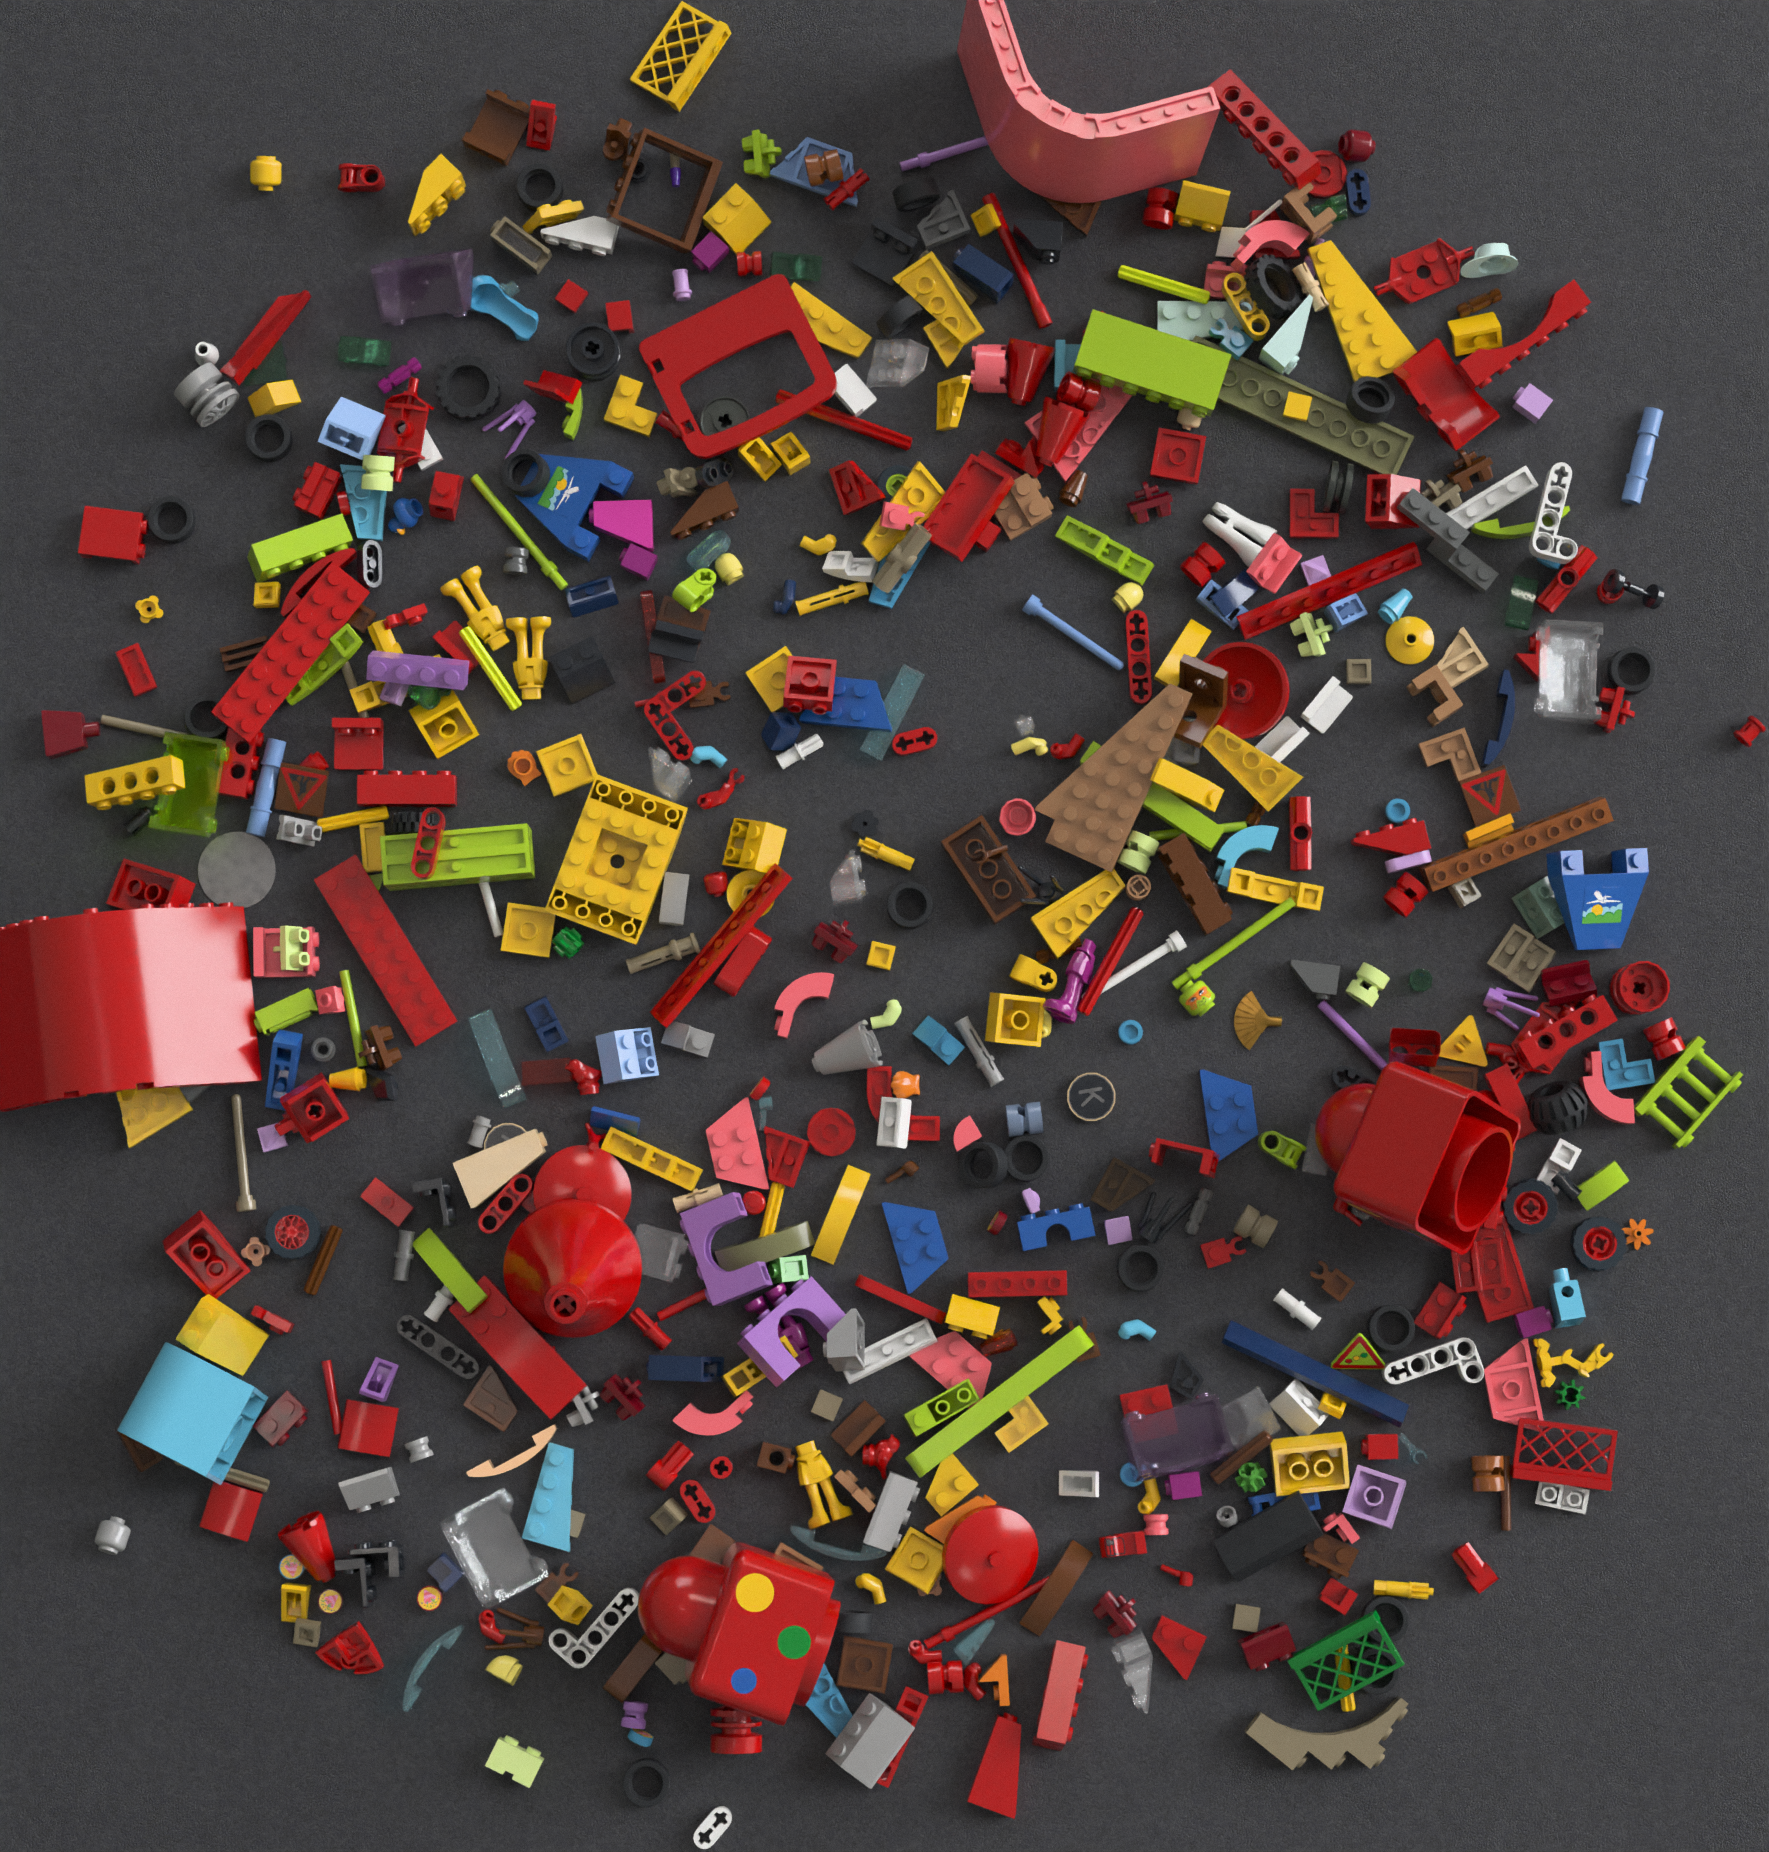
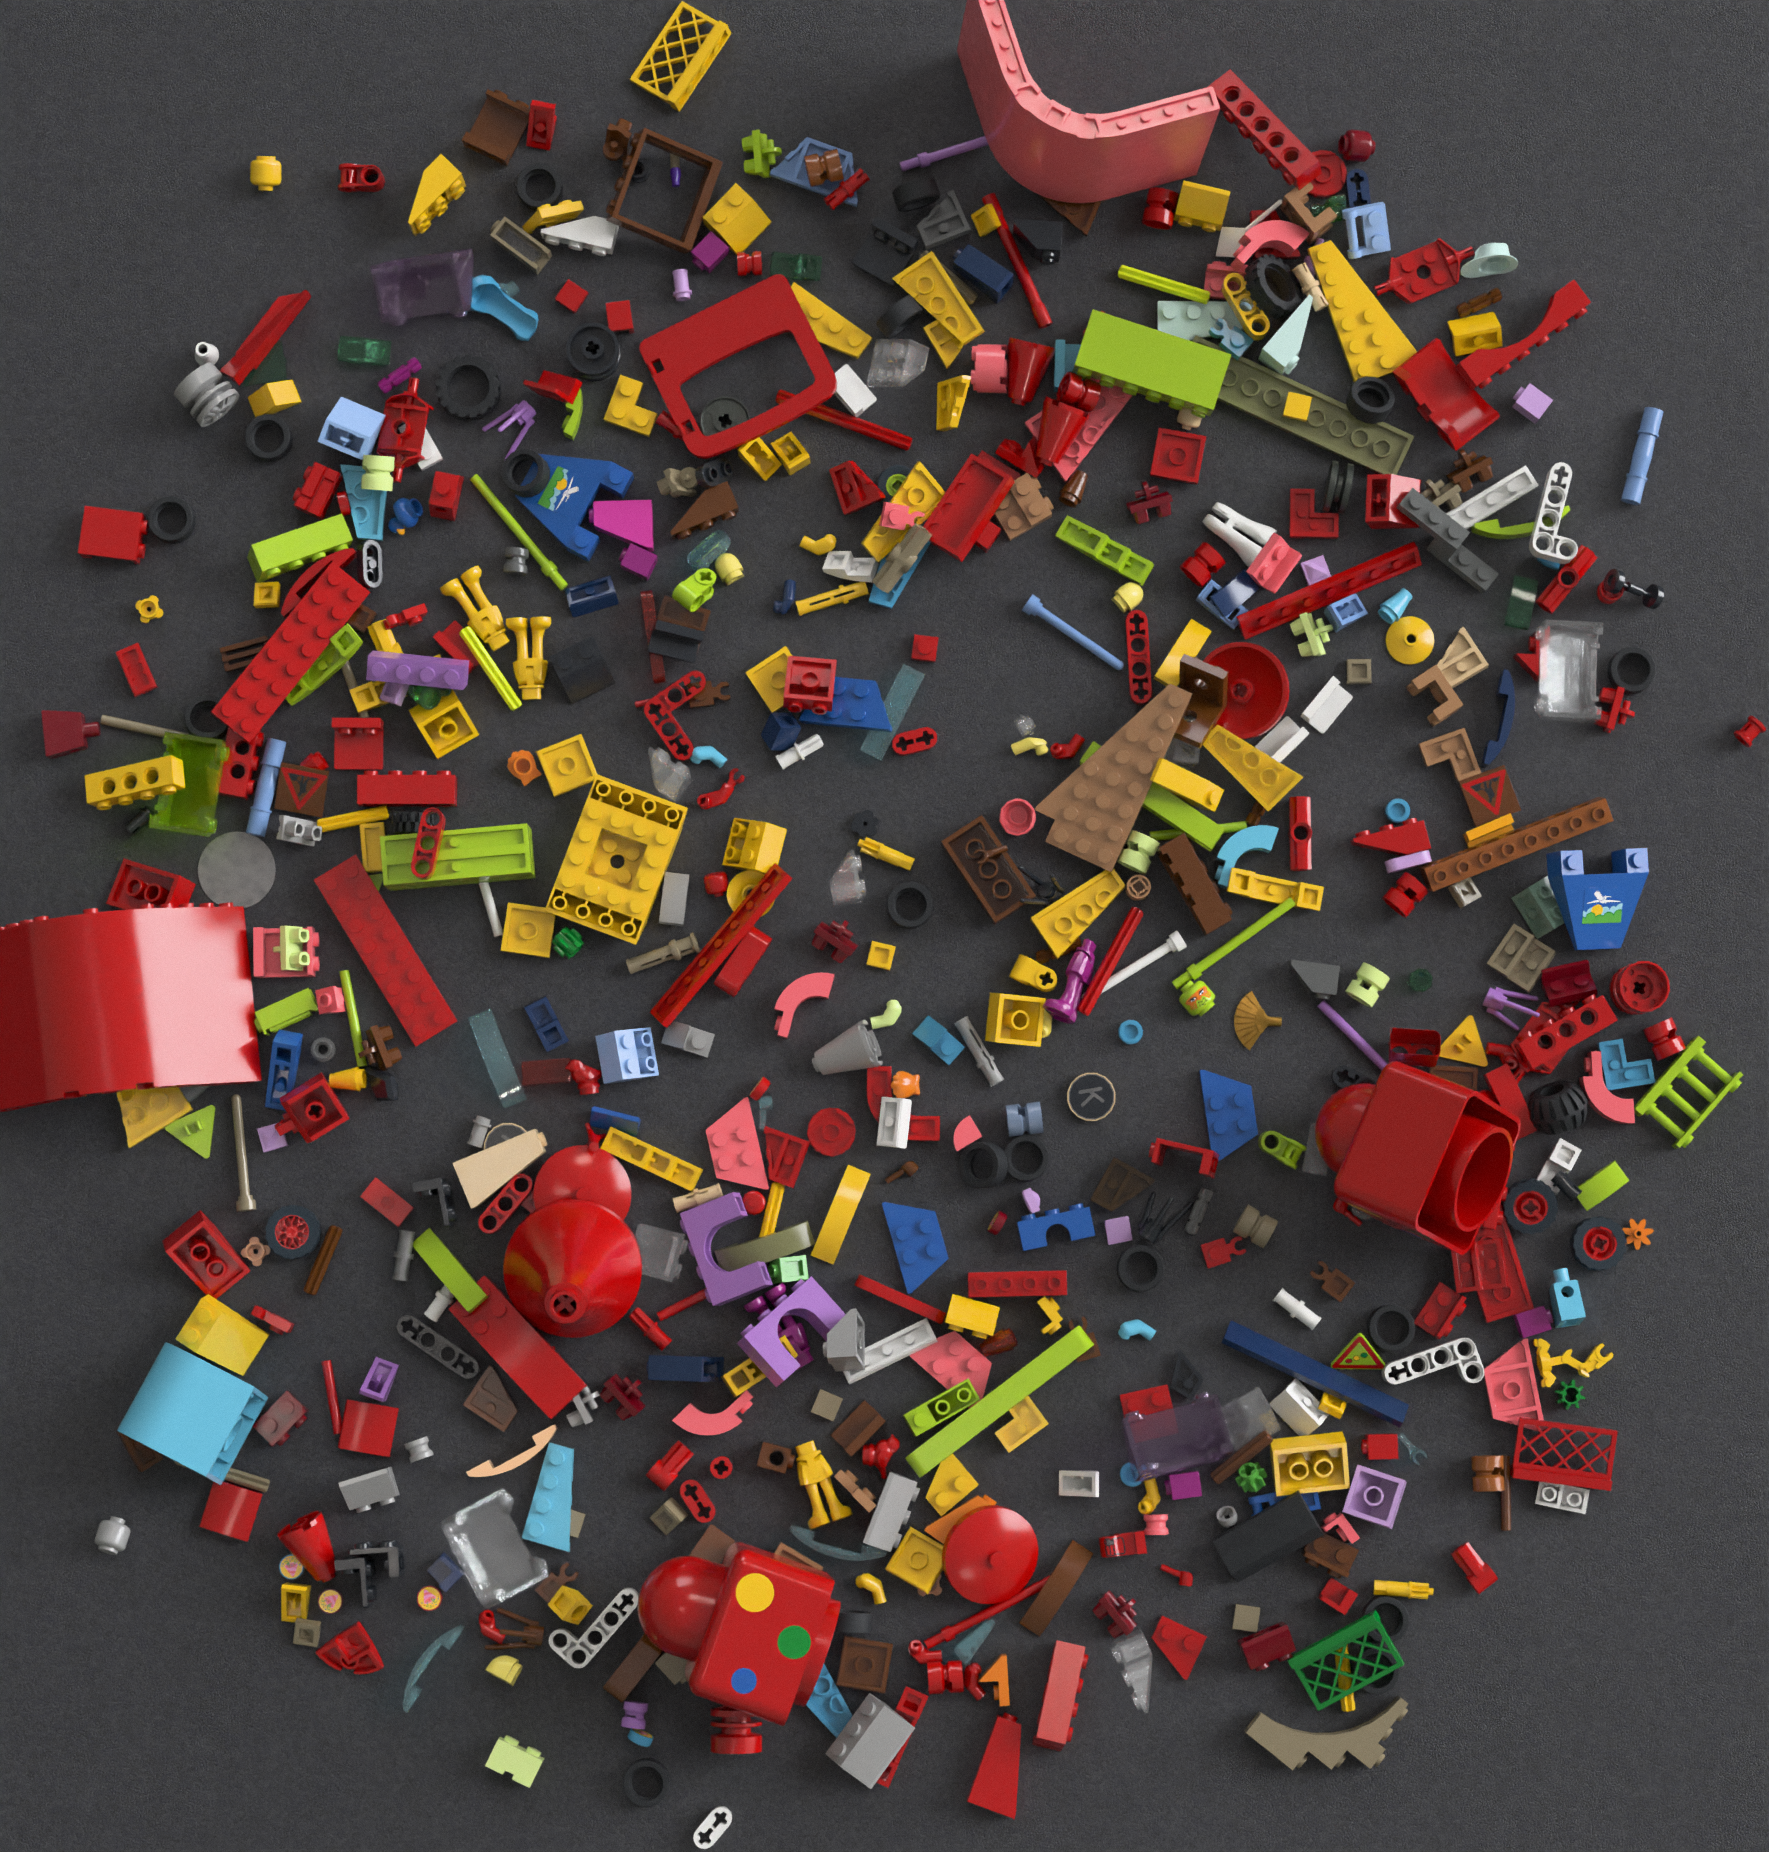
(195, 1130): none -> lime piece
(924, 648): none -> red plate
(1373, 226): none -> light blue plate

